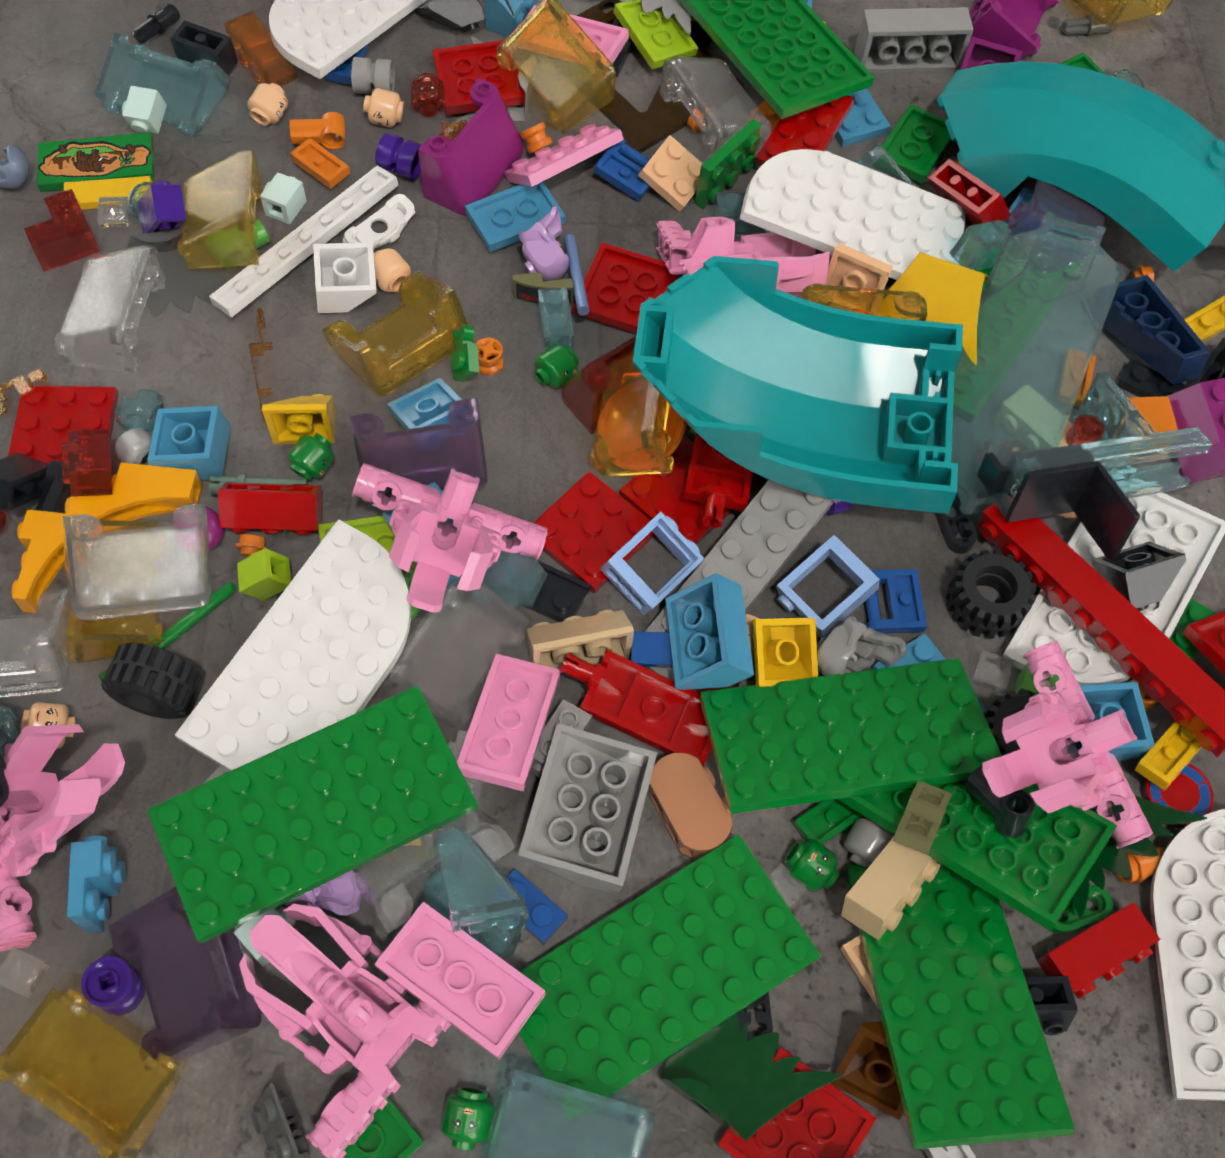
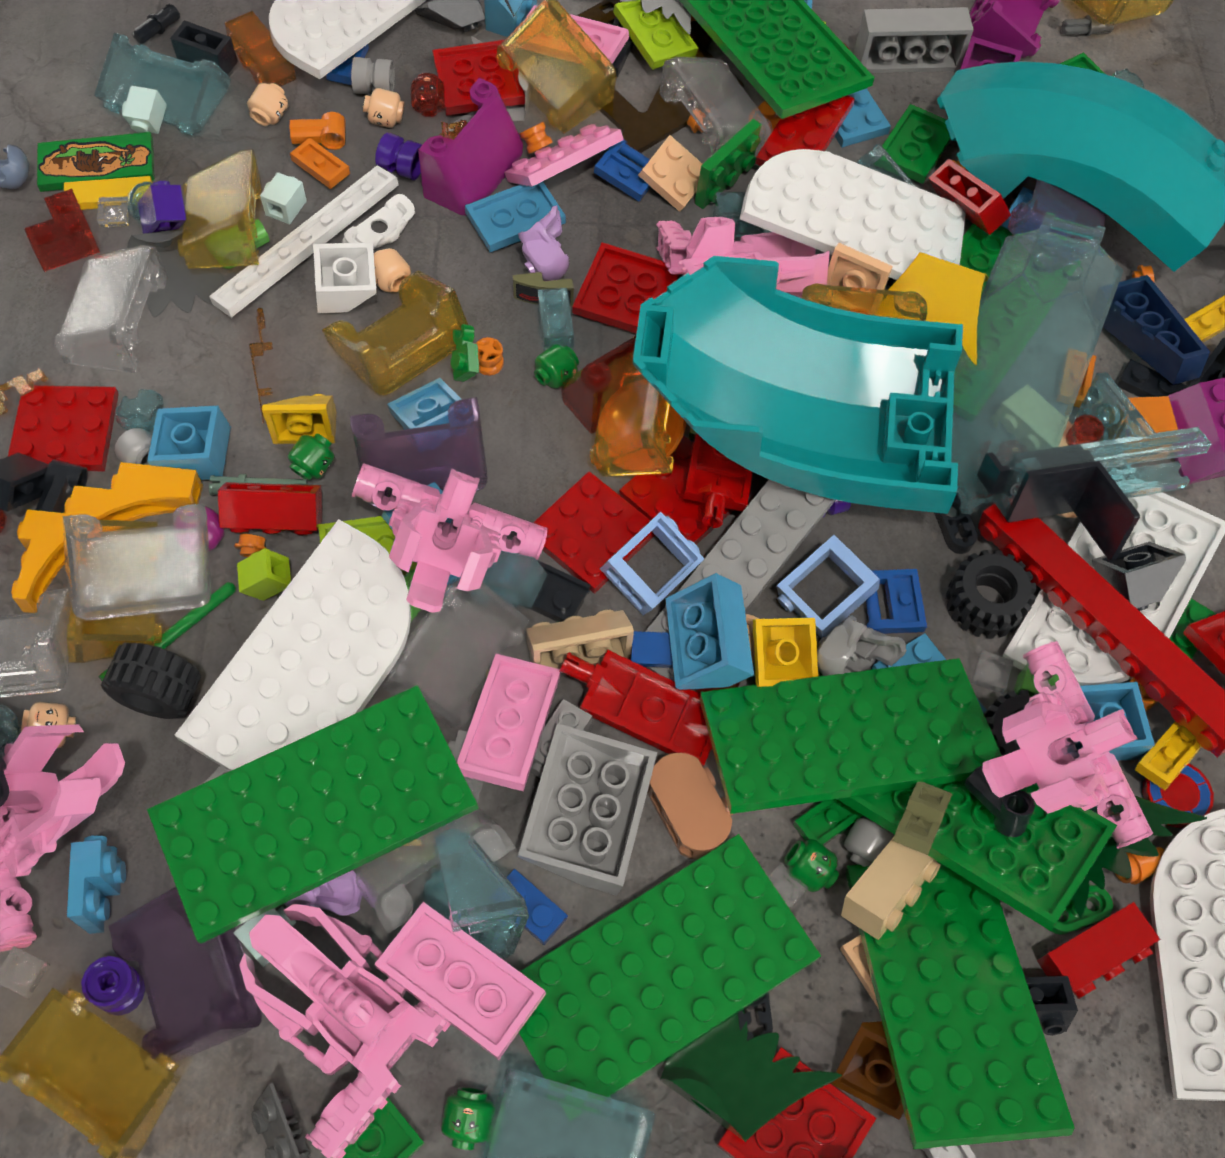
(88, 463): clear red brick -> none
(576, 274): medium blue bar -> none
(981, 245): clear light blue brick -> none

